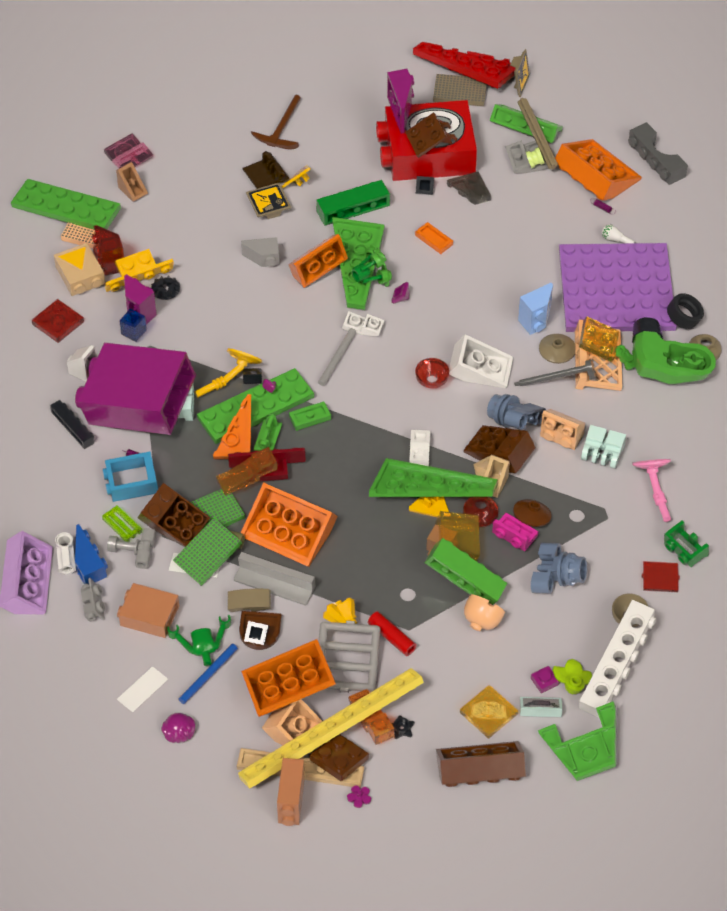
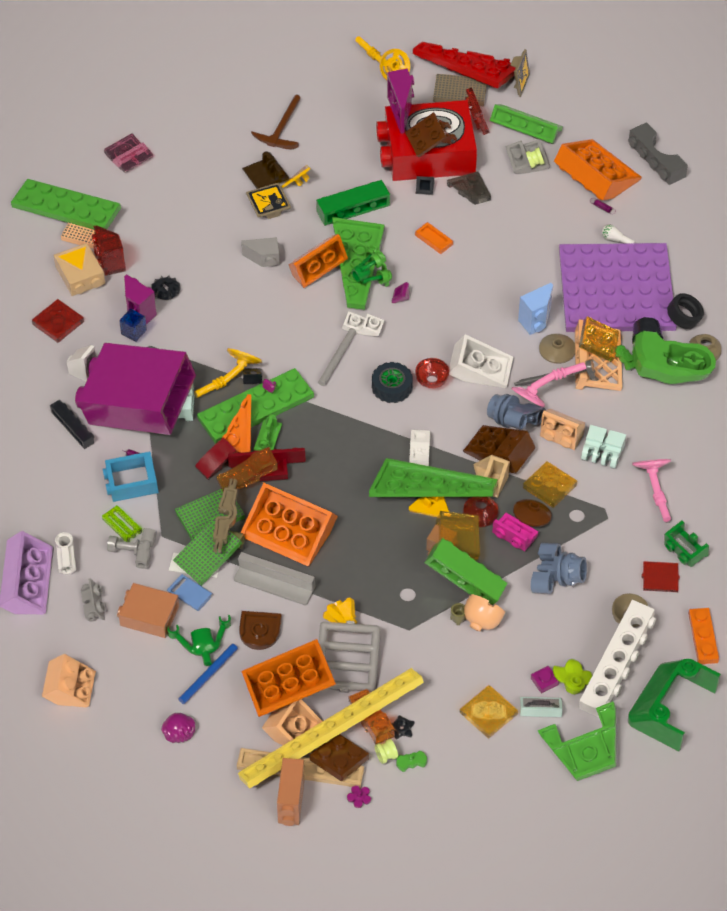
(68, 682): none -> light nougat slope
(87, 559): blue slope -> none
(130, 182): medium nougat slope -> none
(138, 266): yellow bracket -> none
(142, 689): white sticker -> none
(173, 516): reddish brown slope -> none
(190, 593): none -> medium blue piece
(215, 458): none -> dark red slope
(224, 523): none -> dark tan piece
(252, 599): dark tan slope -> none
(256, 633): slope -> none
(309, 416): bright green plate -> none
(386, 751): none -> yellowish green wheel
(390, 64): none -> yellow dish
(392, 382): none -> black wheel
(392, 633): red piece -> none
(411, 761): none -> bright green piece
(457, 613): none -> olive hose
(476, 111): none -> clear red plate
(481, 763): reddish brown slope -> none
(531, 391): none -> bright pink dish
(537, 133): dark tan axle -> none
(550, 484): none -> clear yellow plate
(651, 716): none -> green windscreen
(703, 636): none -> orange plate

